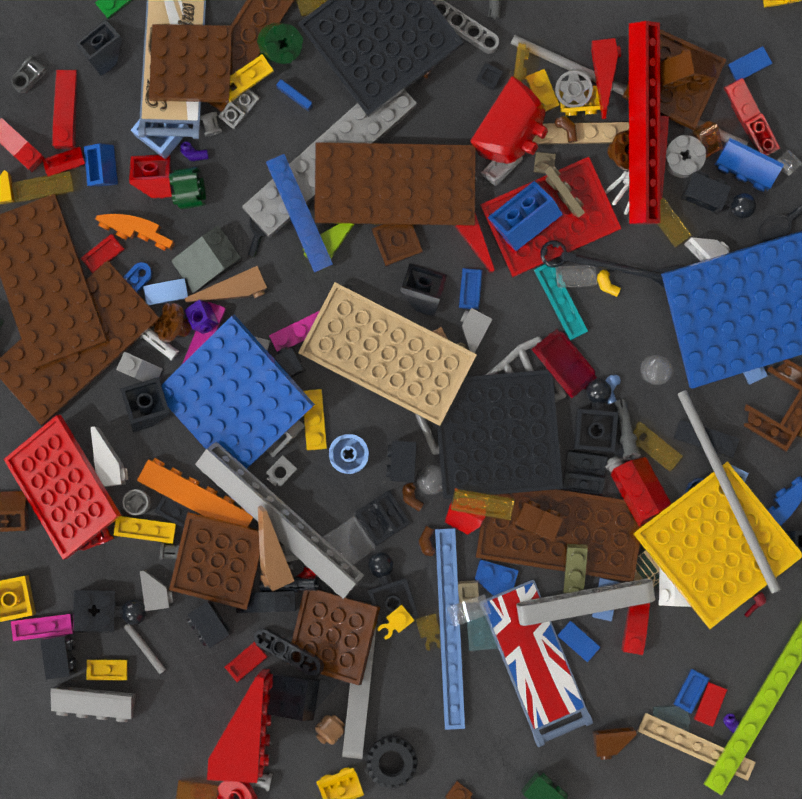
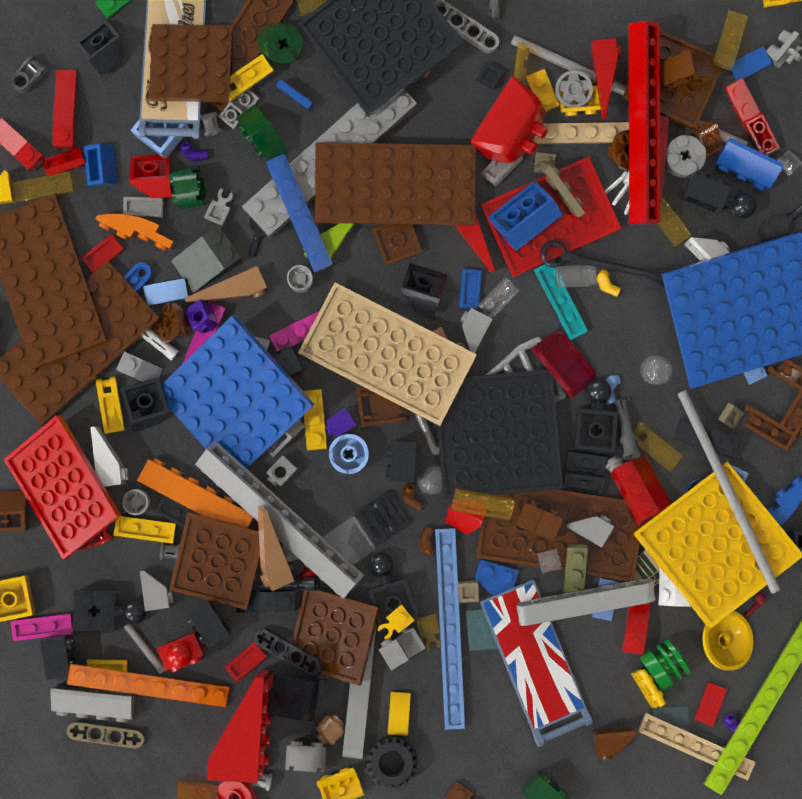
(105, 737): none -> dark tan beam
(110, 405): none -> yellow plate
(143, 207): none -> light grey tile
(147, 685): none -> orange plate
(182, 652): none -> red brick
(218, 211): none -> light grey plate
(261, 133): none -> dark green brick
(300, 279): none -> light grey wheel
(305, 757): none -> light grey brick
(340, 423): none -> dark purple brick
(382, 409): none -> reddish brown container
(399, 714): none -> yellow slope
(401, 648): none -> light grey brick
(469, 610): clear slope -> none
(498, 298): none -> clear plate
(549, 560): none -> clear plate
(569, 126): reddish brown arm -> none
(578, 641): blue tile -> none
(593, 529): none -> light grey slope
(648, 688): none -> yellow plate
(665, 665): none -> green wheel
(691, 691): blue tile -> none
(730, 40): none -> clear yellow plate
(731, 416): none -> dark tan plate
(735, 642): none -> yellow dish
(788, 51): none -> light grey hips

